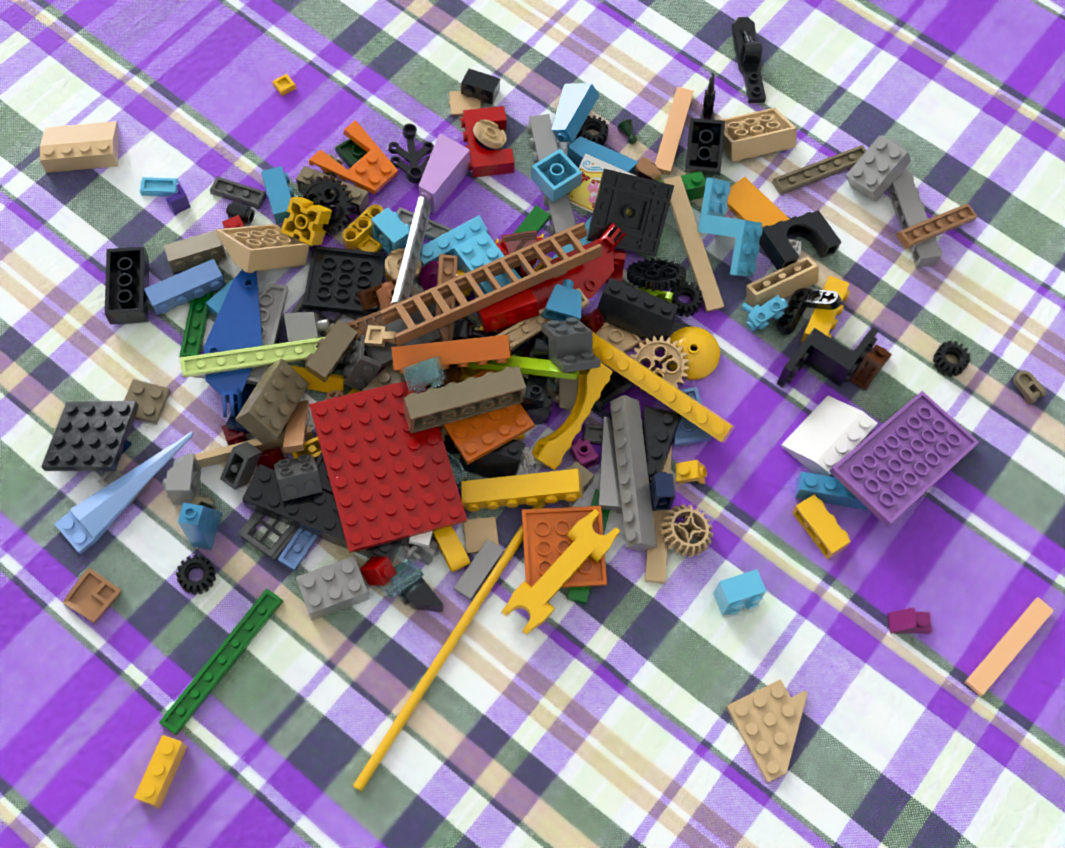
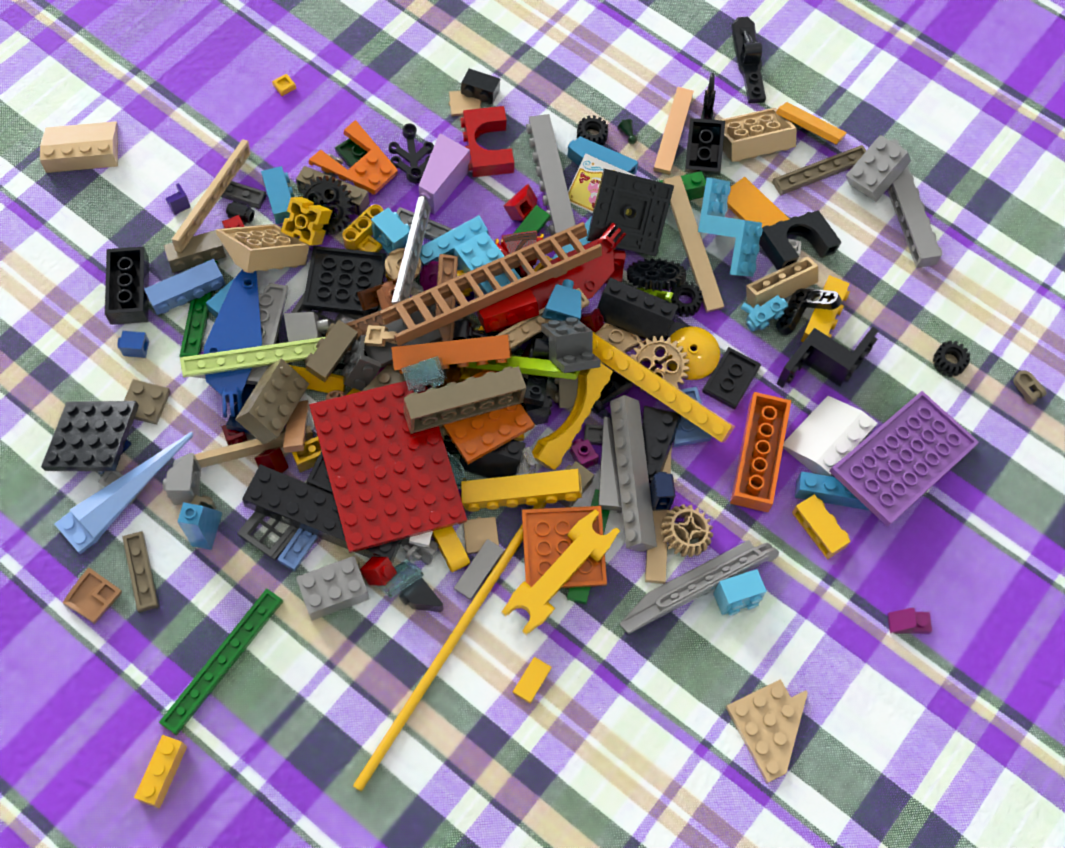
(133, 344): none -> blue brick
(140, 571): none -> dark tan tile
(158, 186): medium azure tile -> none
(198, 586): black tyre -> none
(211, 196): none -> tan tile
(240, 465): dark grey brick -> none
(297, 477): dark grey bracket -> none
(489, 134): tan tile -> none
(521, 204): none -> red slope
(532, 680): none -> yellow tile
(556, 175): medium azure brick -> none
(573, 110): slope -> none
(647, 169): medium nougat rock -> none
(690, 471): yellow bracket -> none
(697, 583): none -> light grey hinge
(731, 378): none -> black tile
(761, 452): none -> orange brick
(811, 123): none -> light orange tile
(870, 367): reddish brown bracket -> none
(936, 226): medium nougat tile -> none
(1008, 646): light nougat tile -> none

